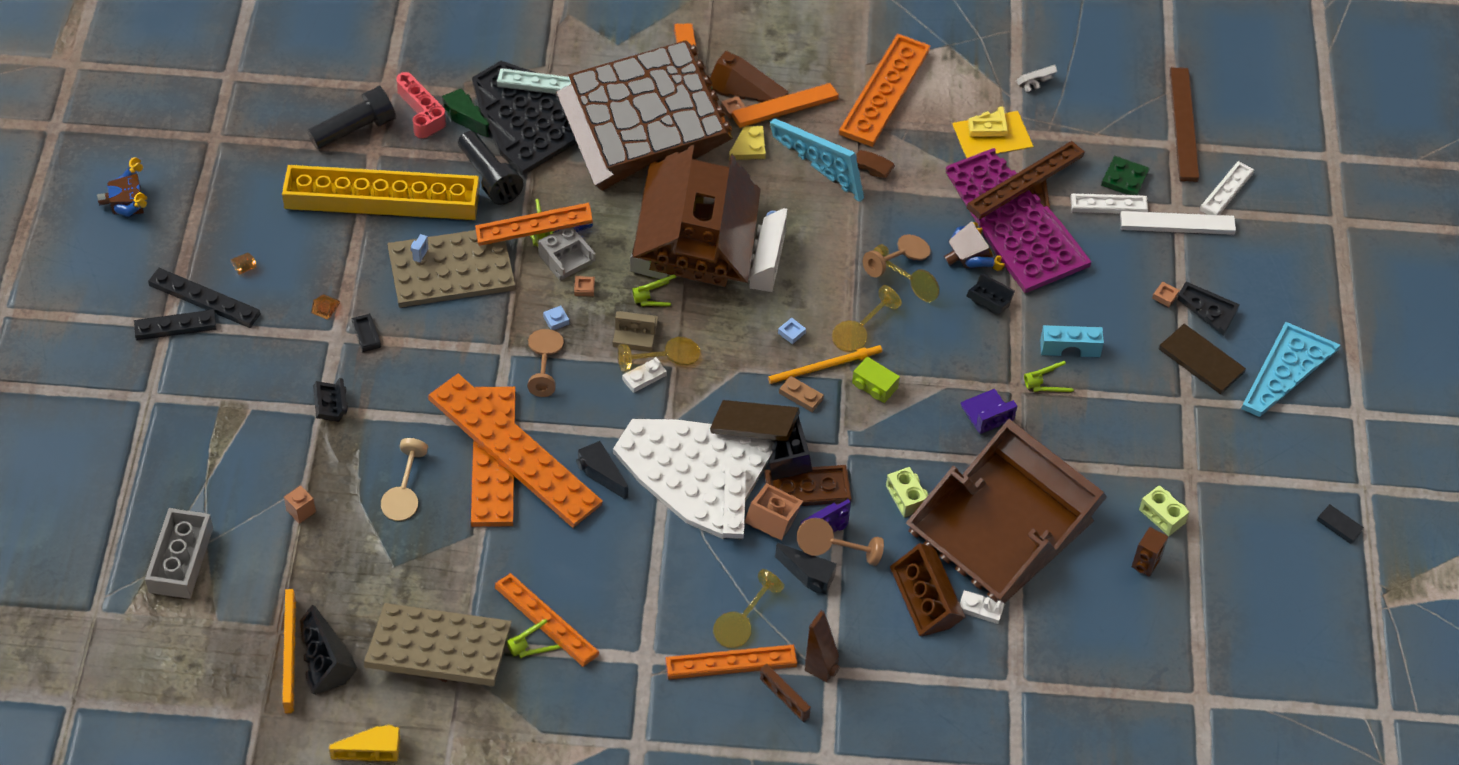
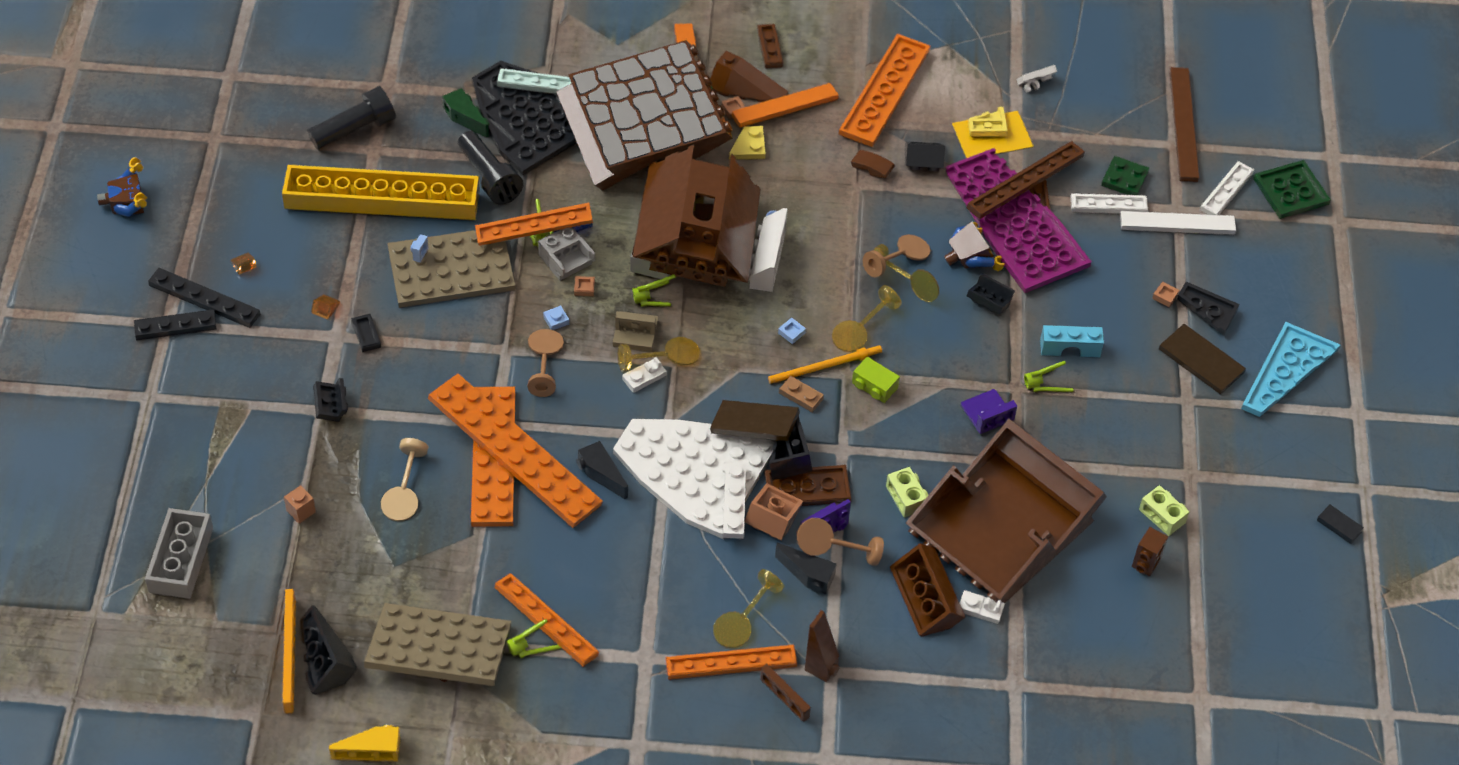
(429, 111): coral beam -> none
(770, 46): none -> reddish brown tile
(826, 157): medium azure wing -> none
(924, 155): none -> black slope
(1291, 189): none -> dark green plate

